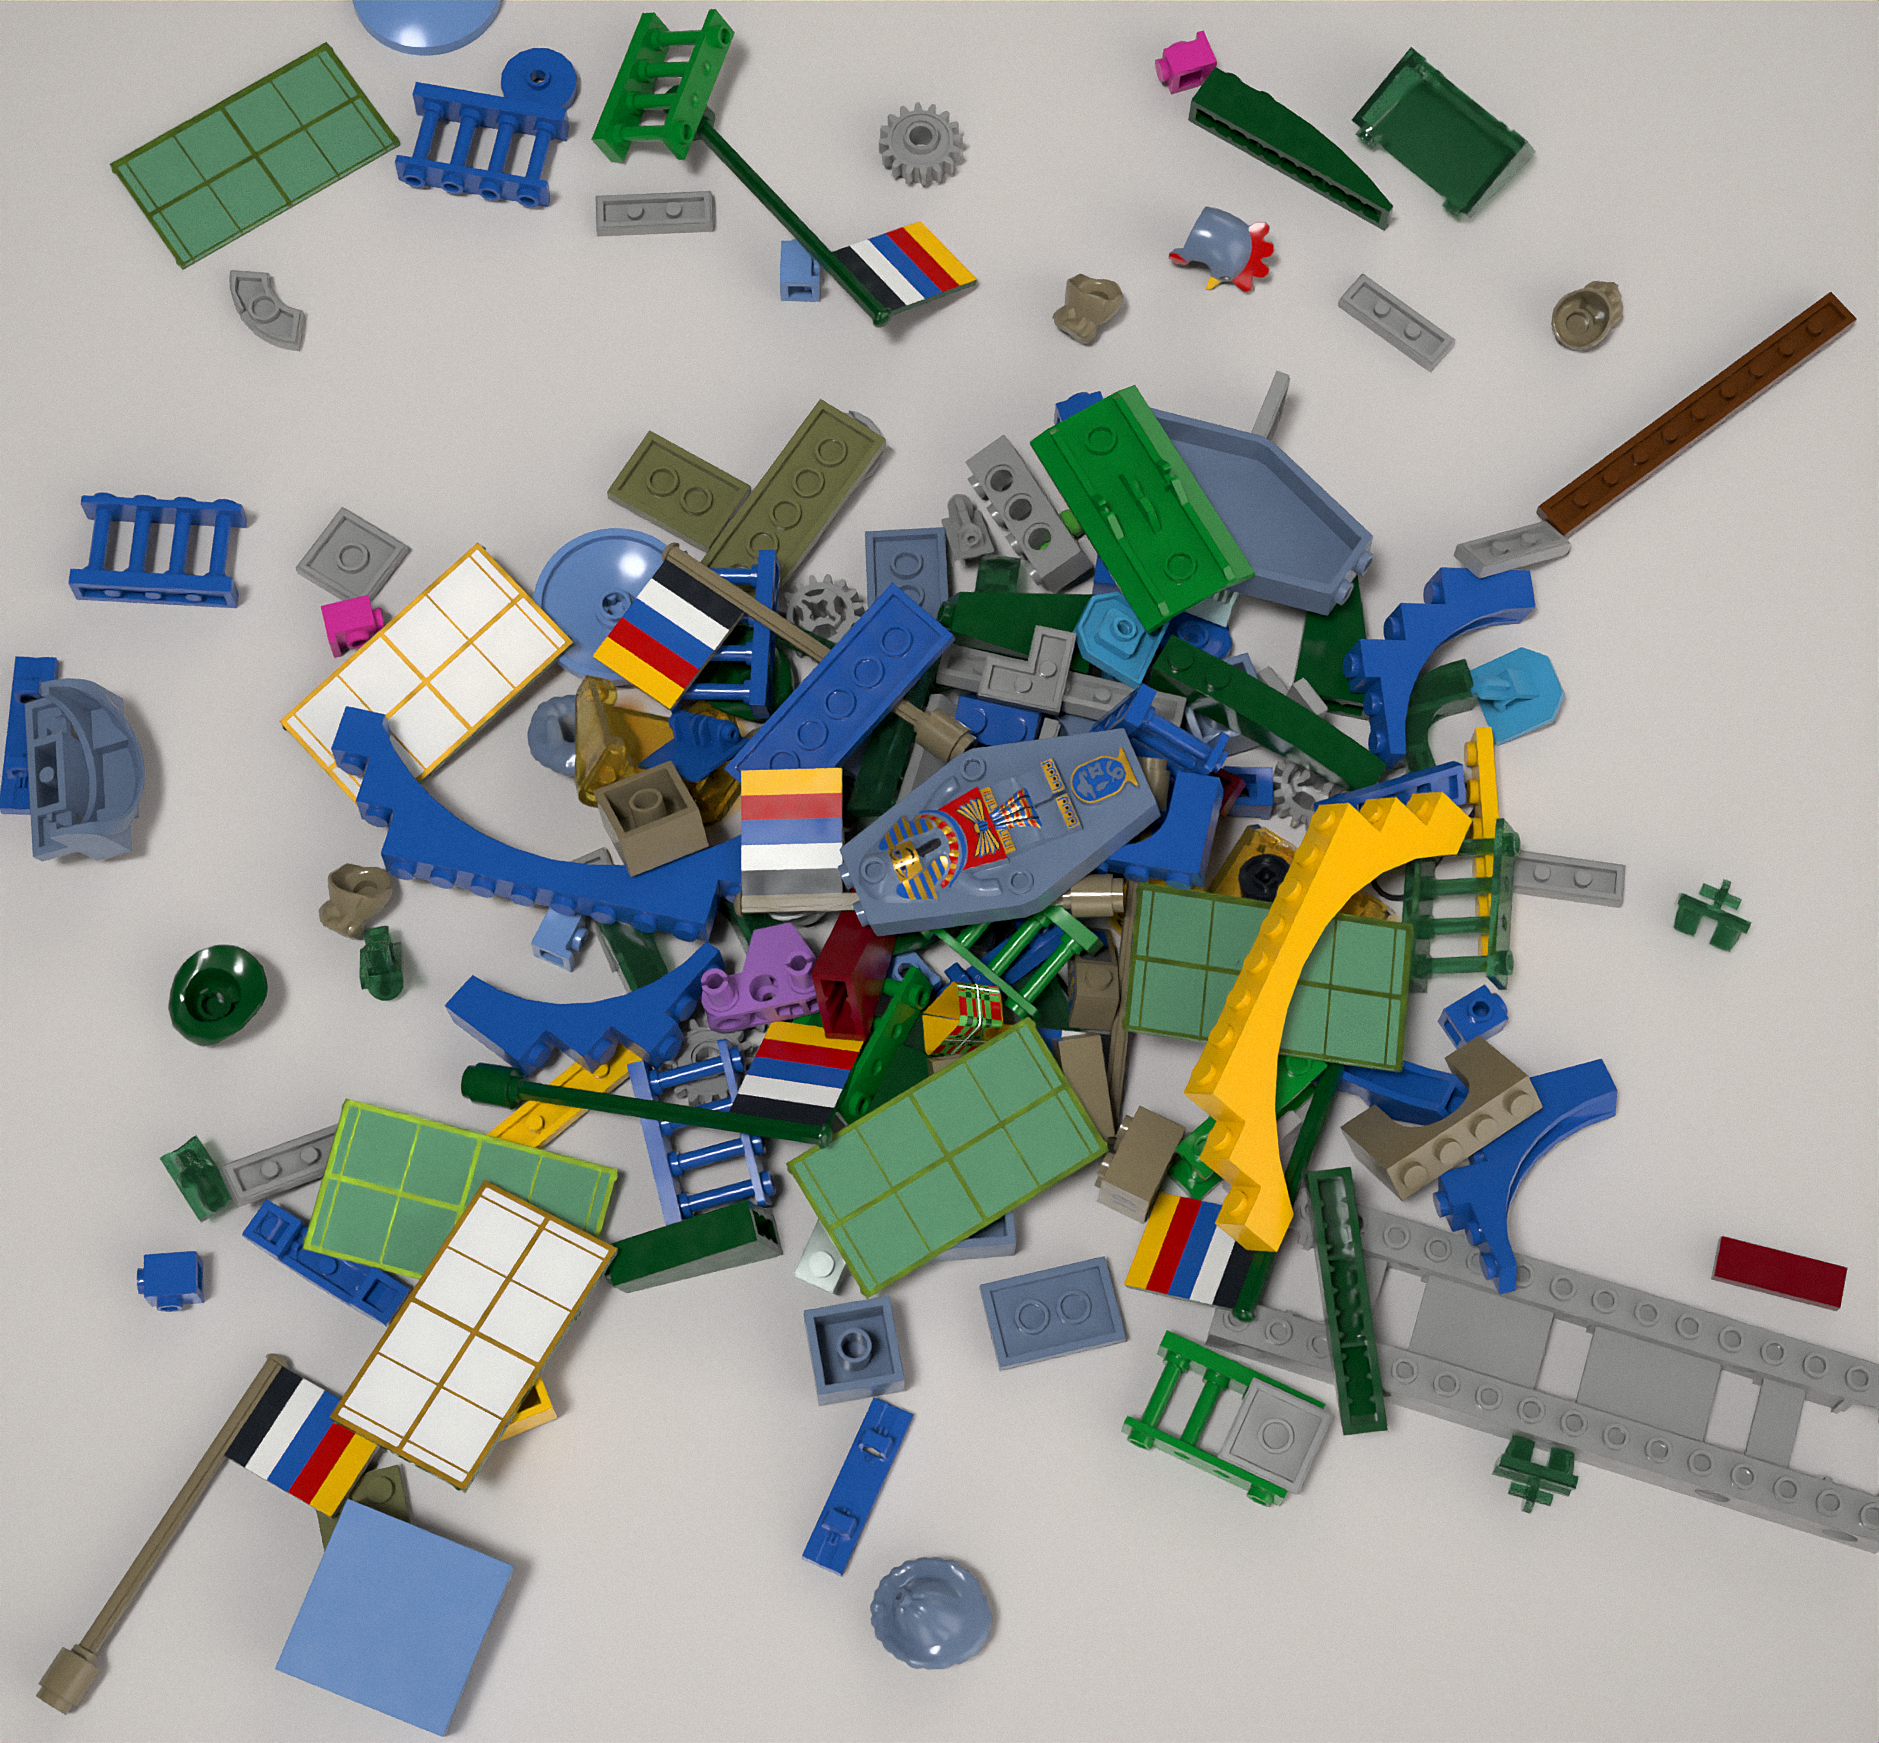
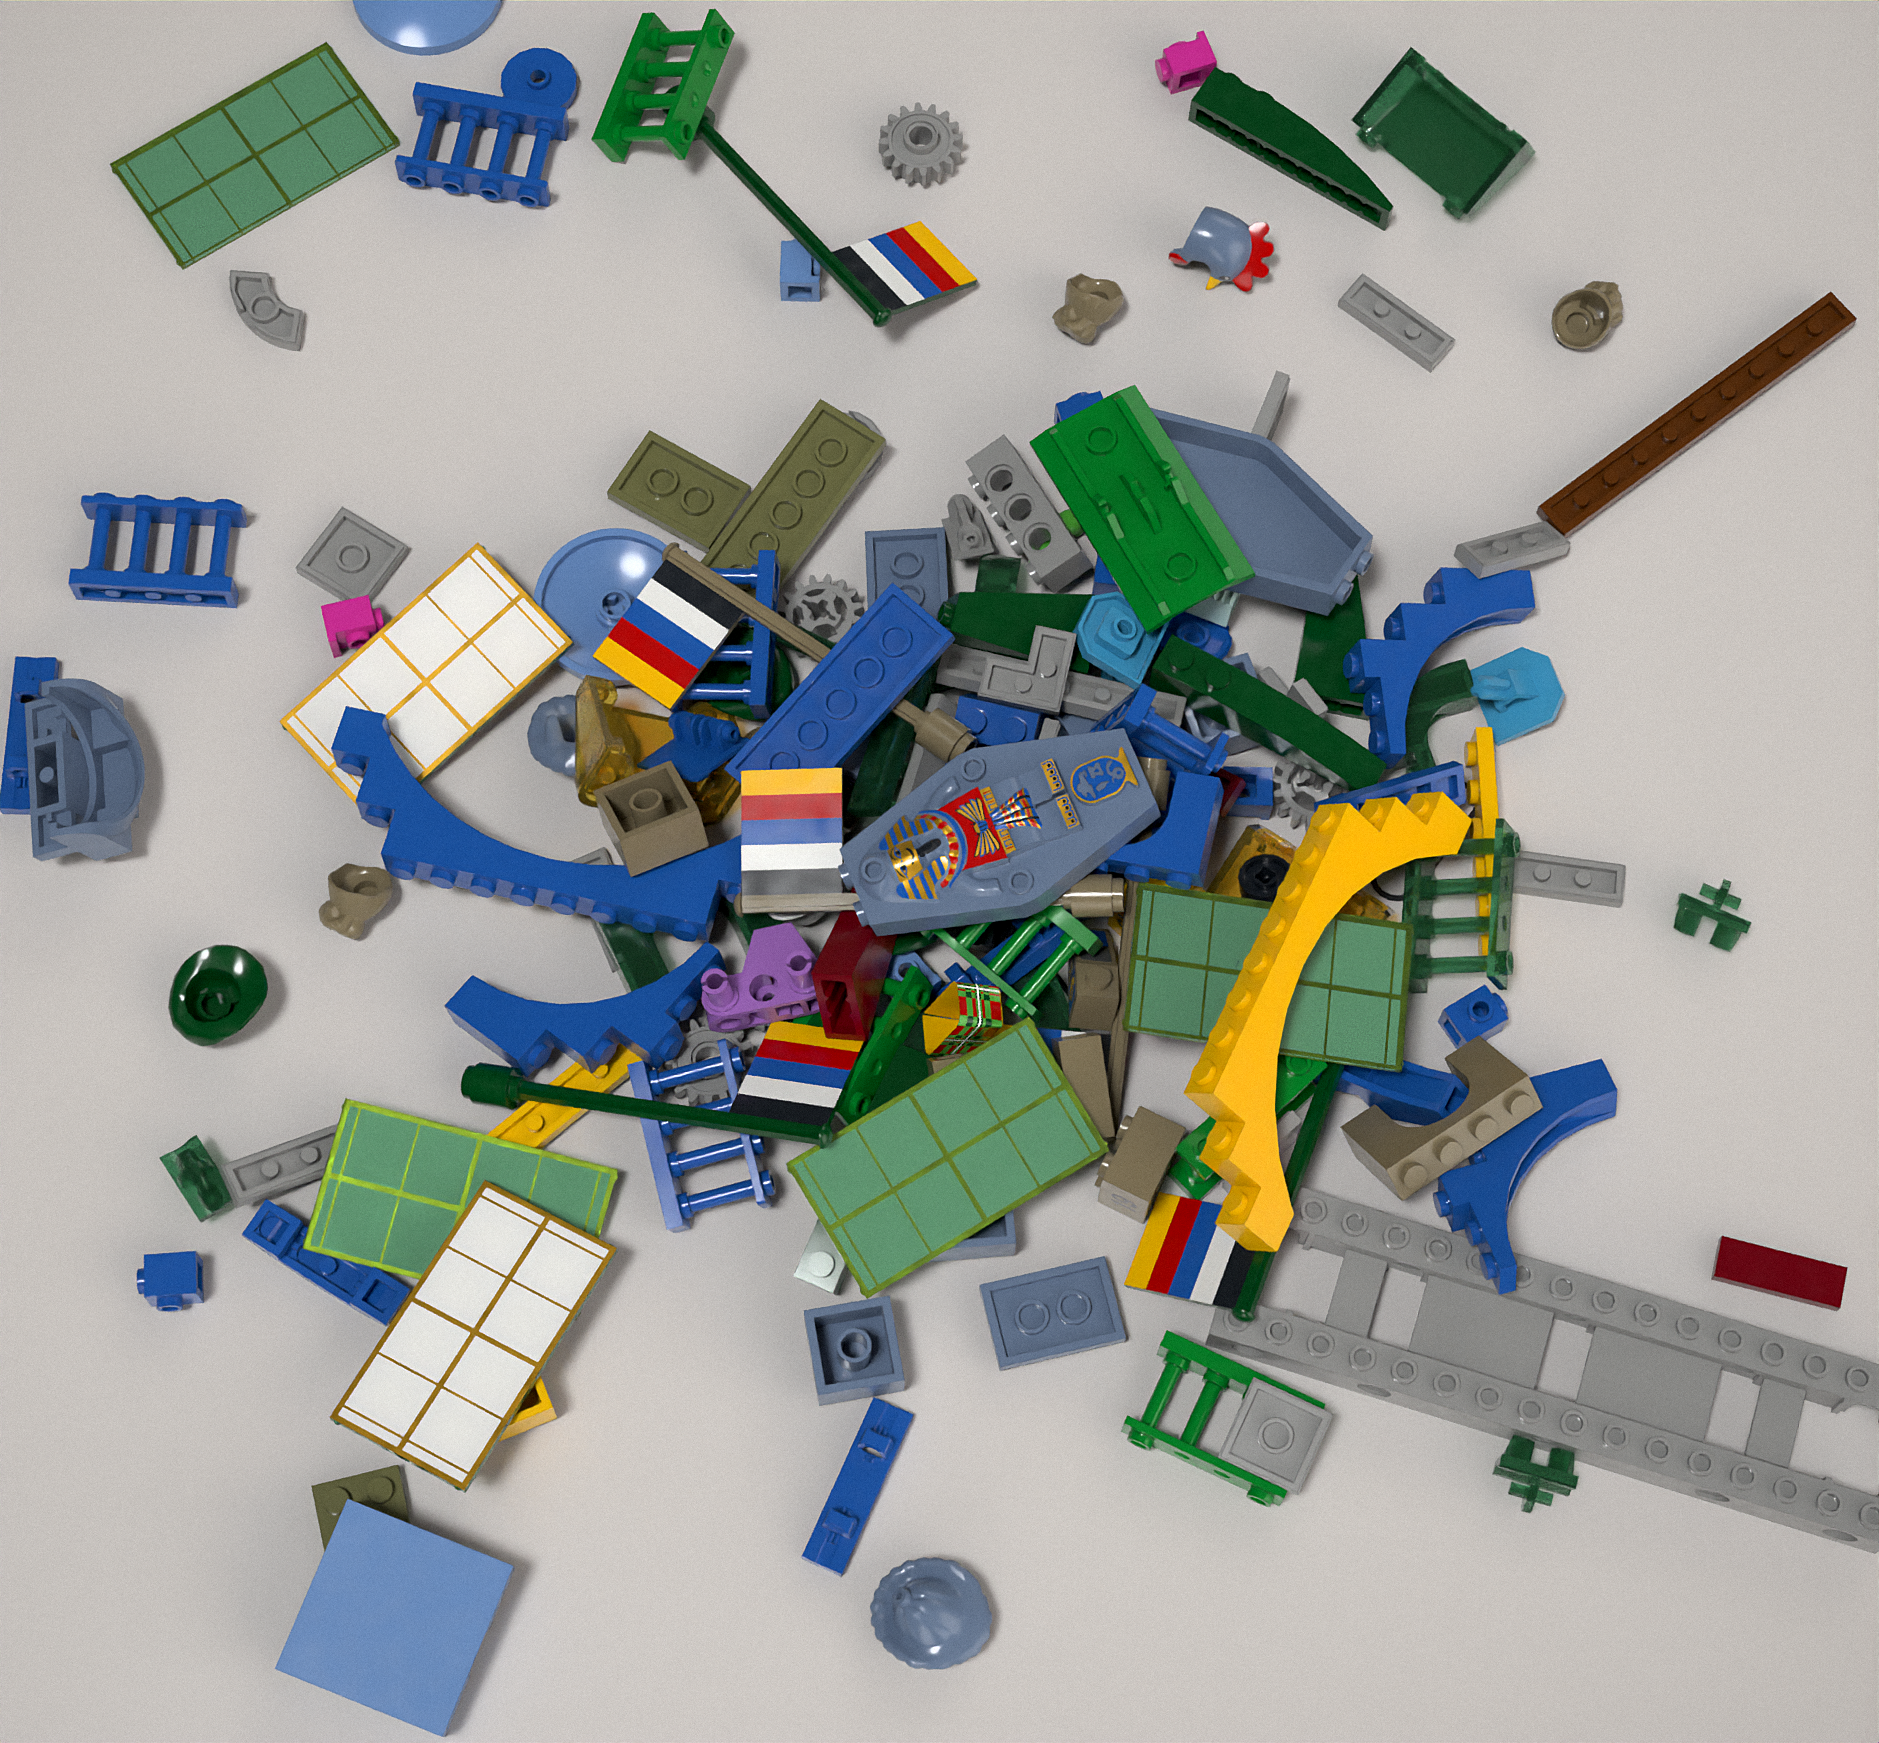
(274, 1432): flag -> none
(381, 964): clear green hips -> none
(559, 937): medium blue brick -> none
(654, 213): light grey tile -> none
(695, 1247): dark green slope -> none
(1345, 1300): dark green slope -> none

